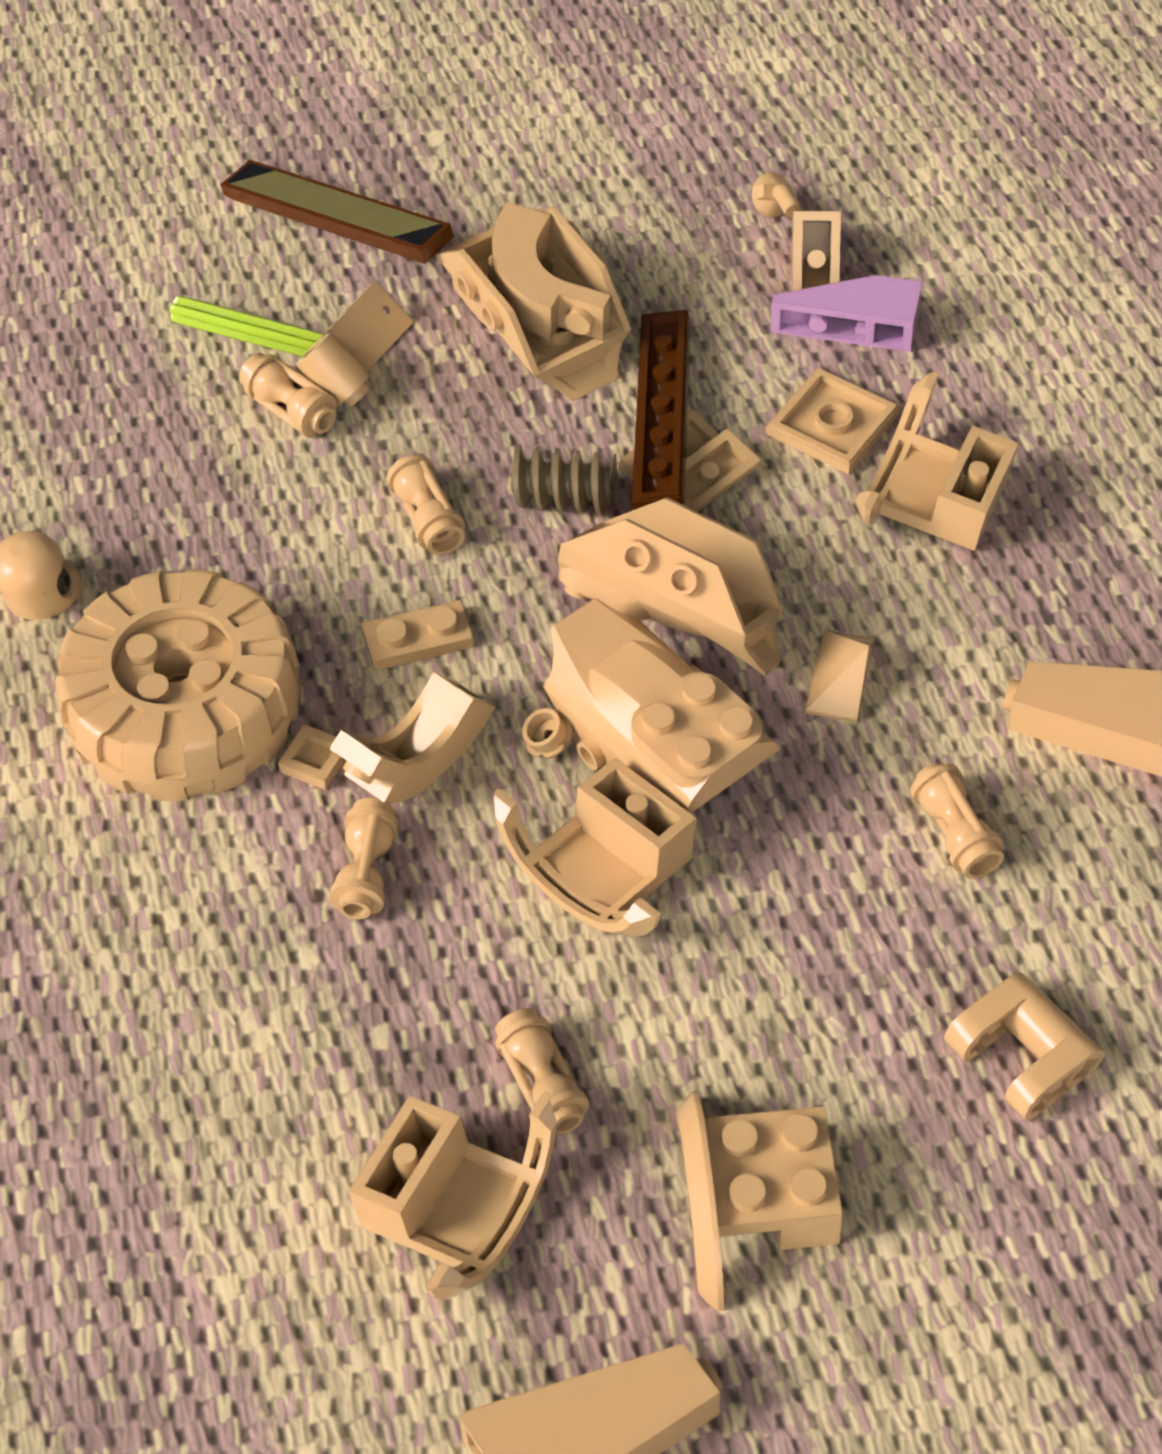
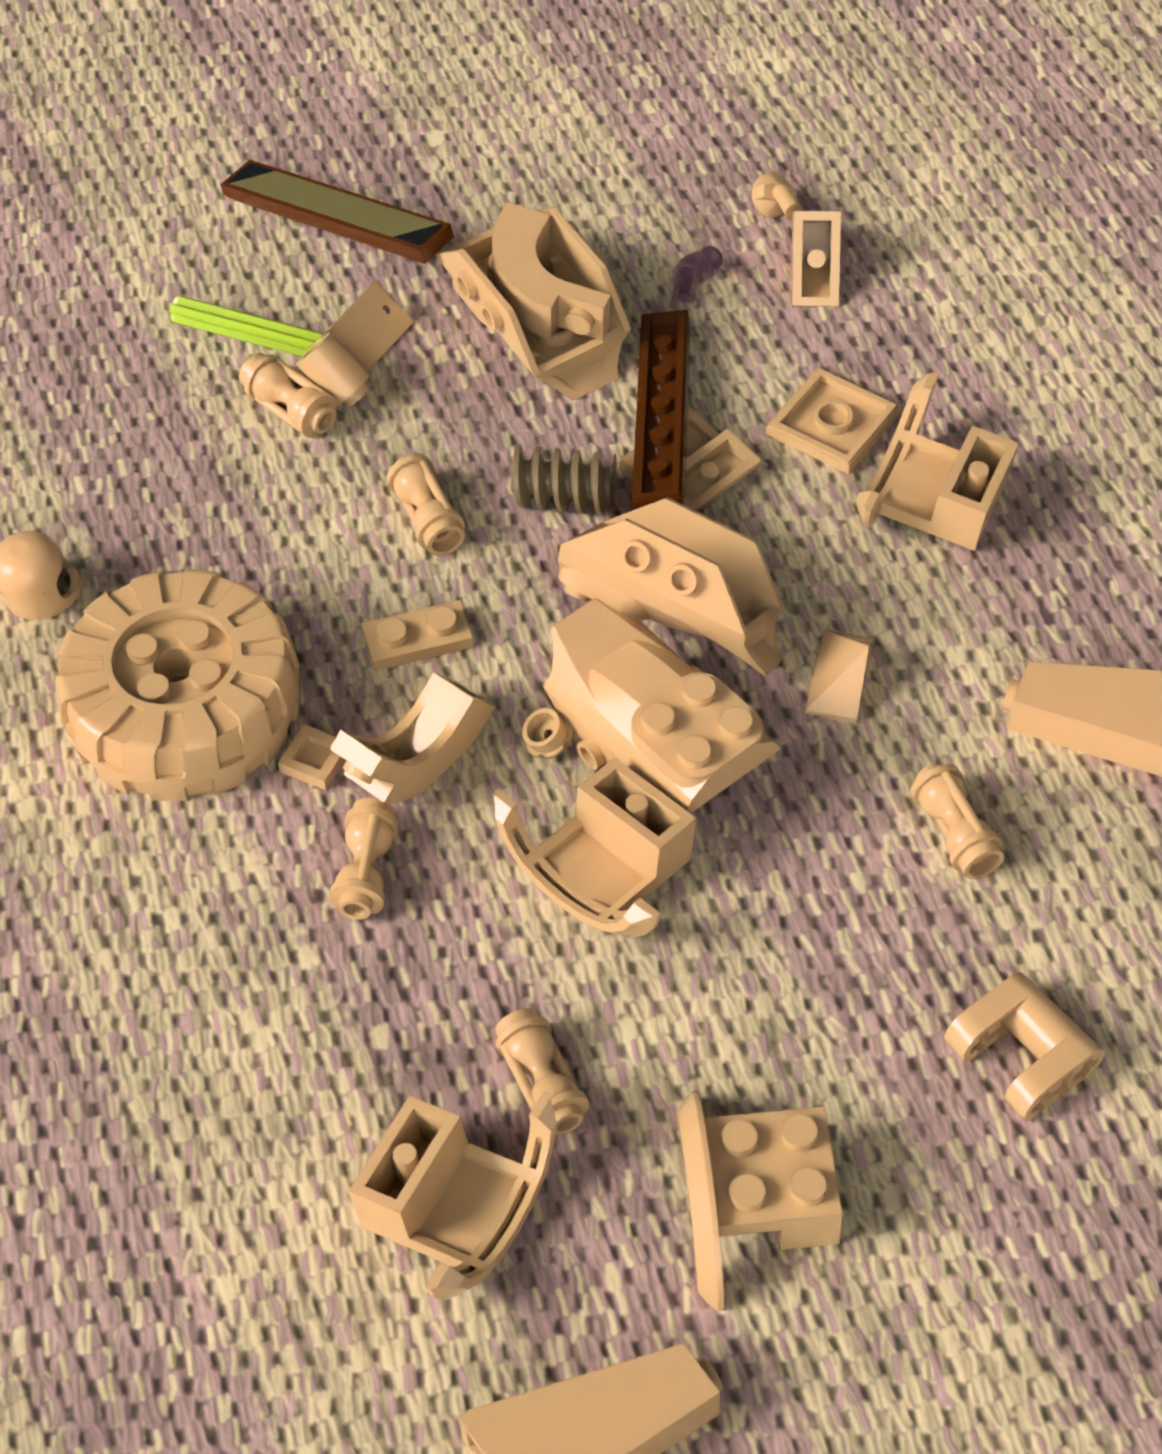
(693, 271): none -> arm
(854, 311): lavender slope -> none

